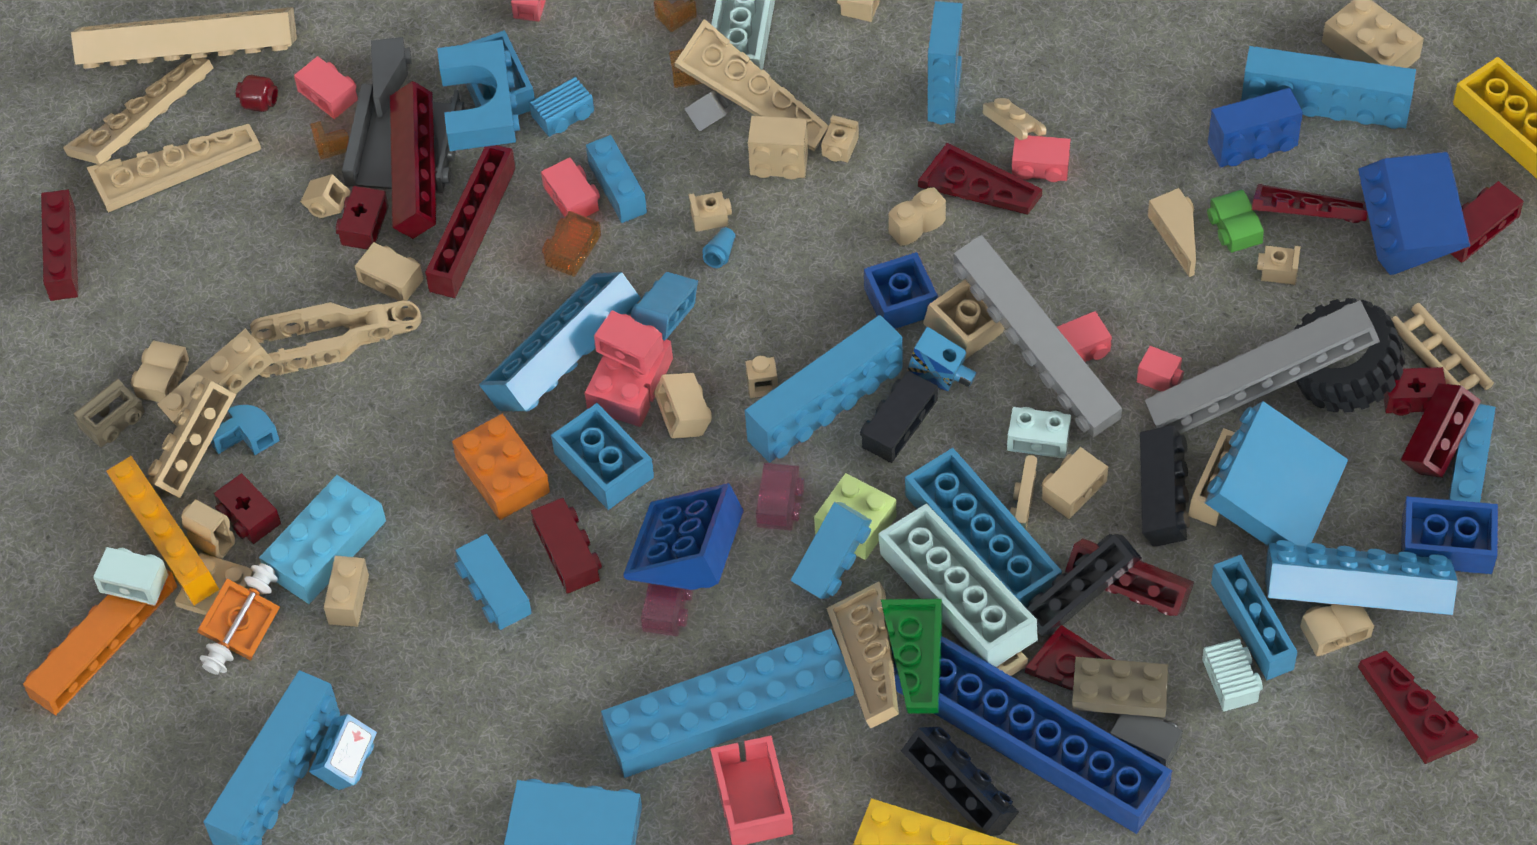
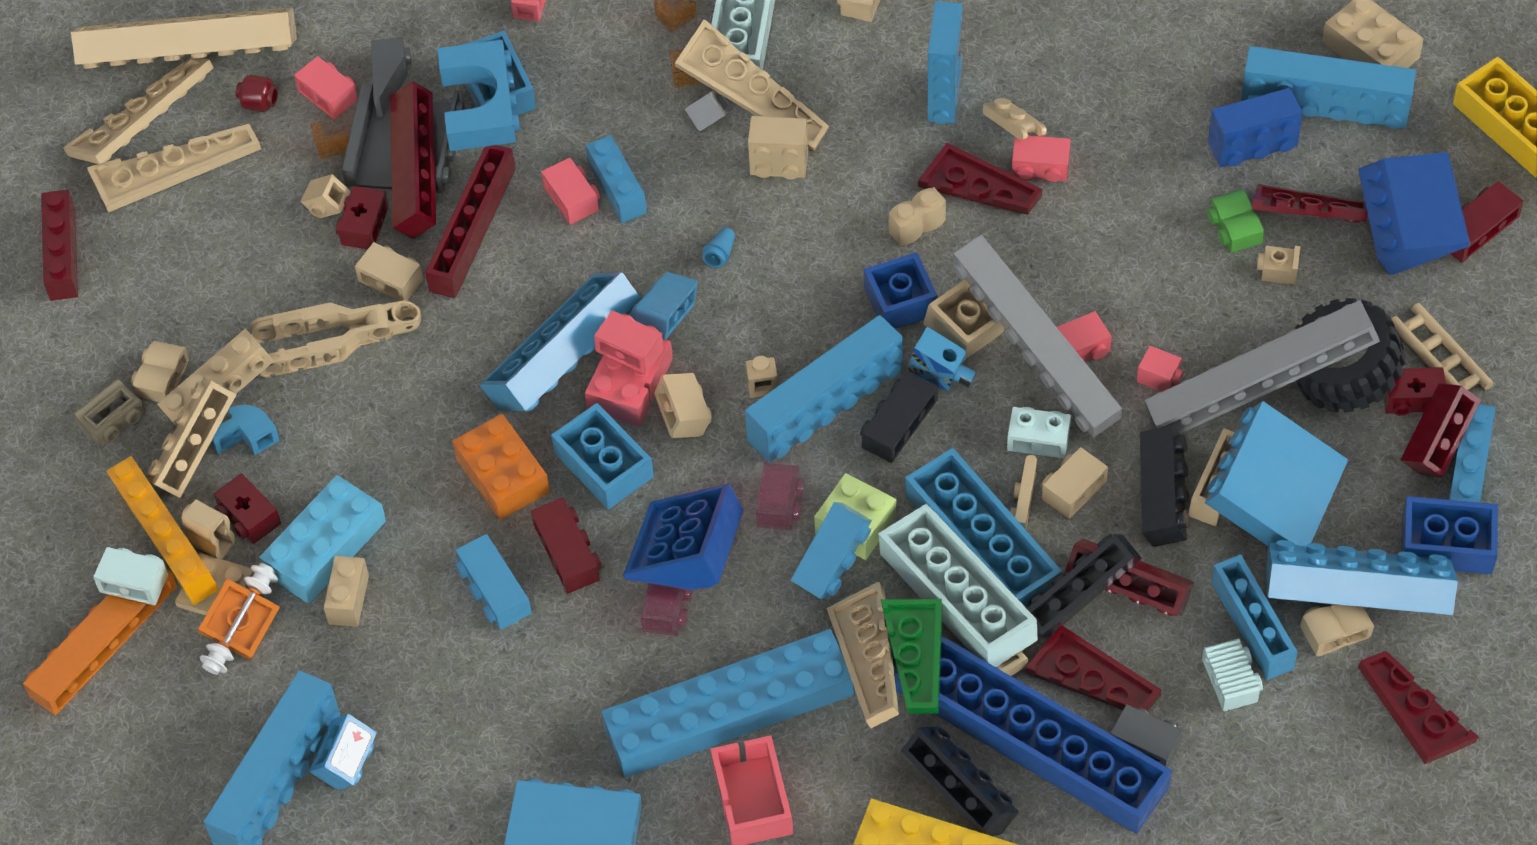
(562, 107): dark azure brick -> none
(571, 243): clear orange brick -> none
(709, 211): tan brick -> none
(840, 139): tan brick -> none
(1120, 687): dark tan plate -> none
(1175, 222): tan slope -> none

